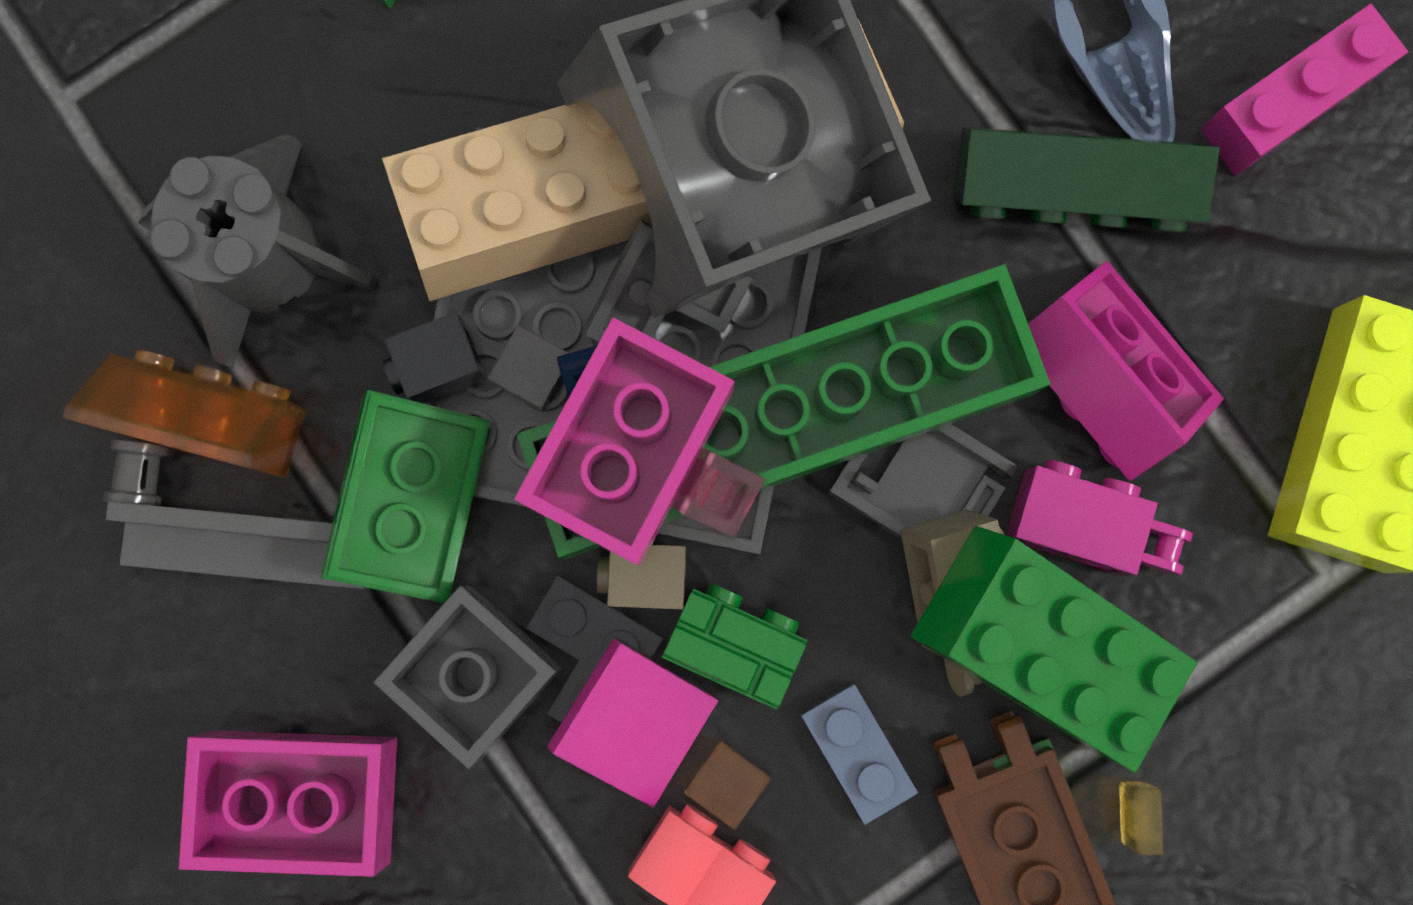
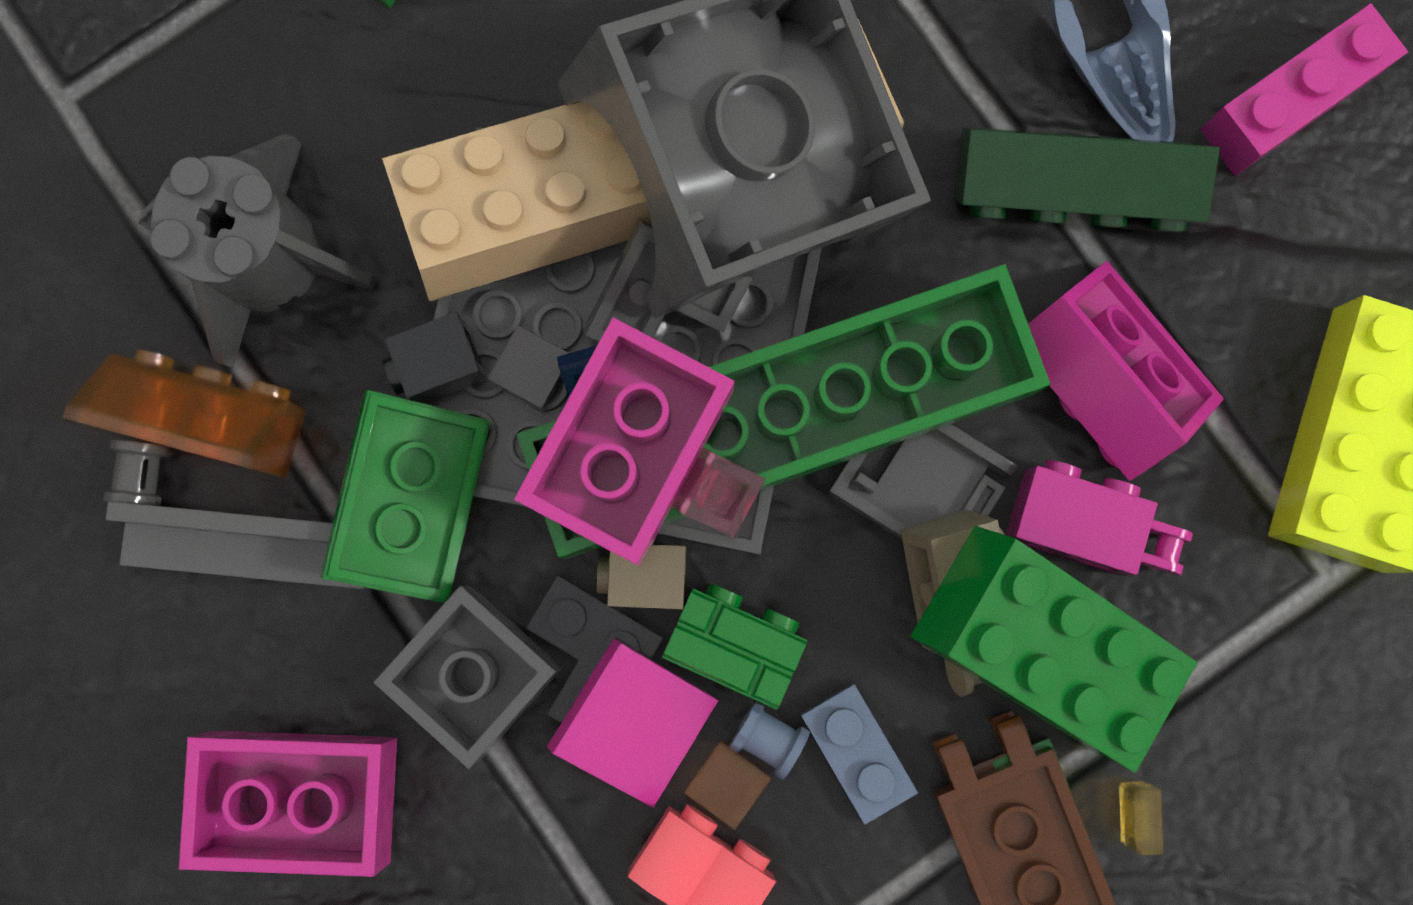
(769, 739): none -> sand blue bush

